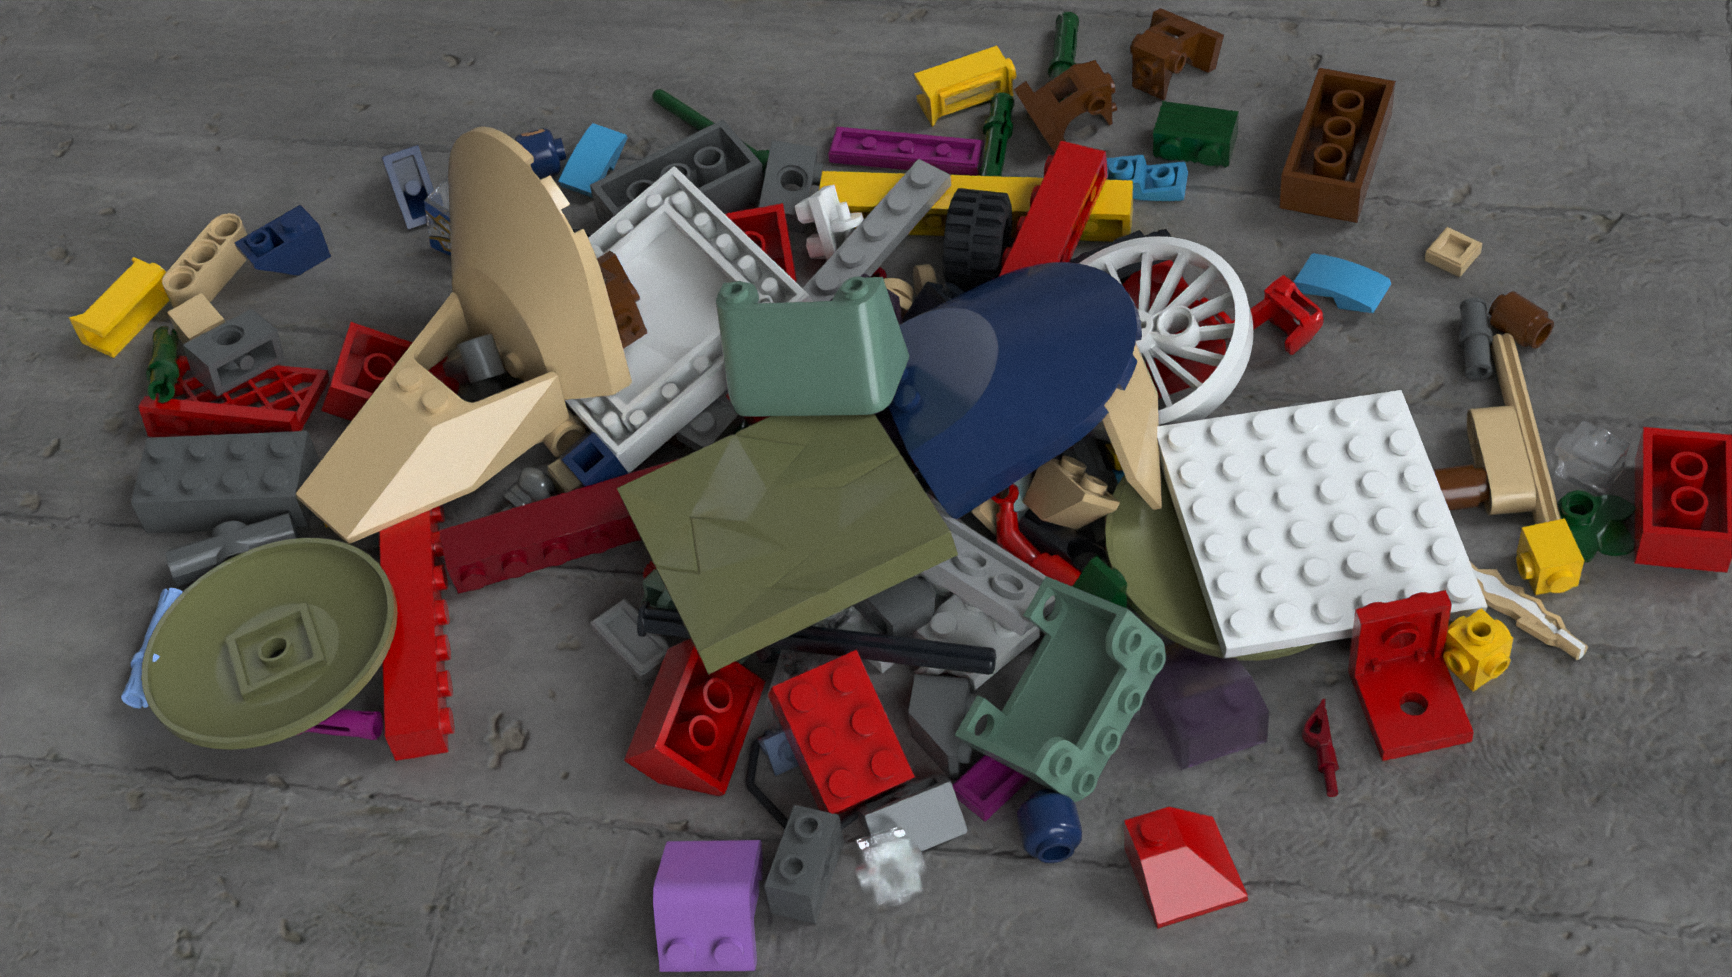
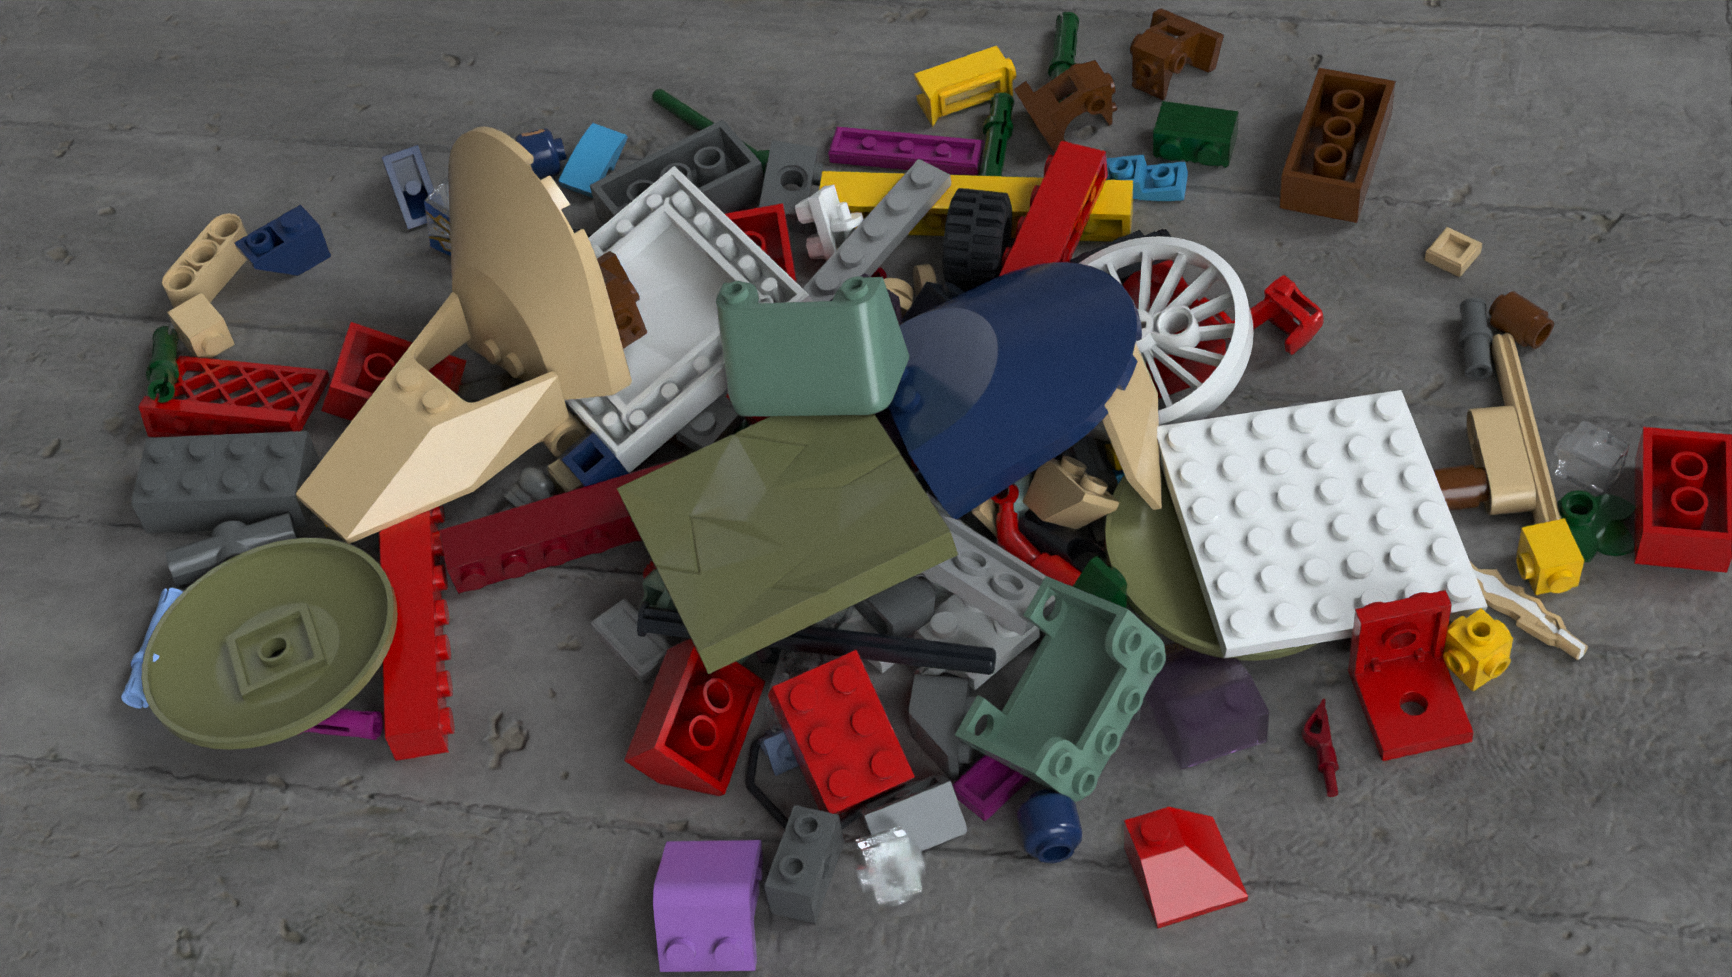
(122, 309): yellow window -> none
(234, 352): dark grey brick -> none
(474, 360): dark grey piece -> none
(1347, 282): dark azure slope -> none

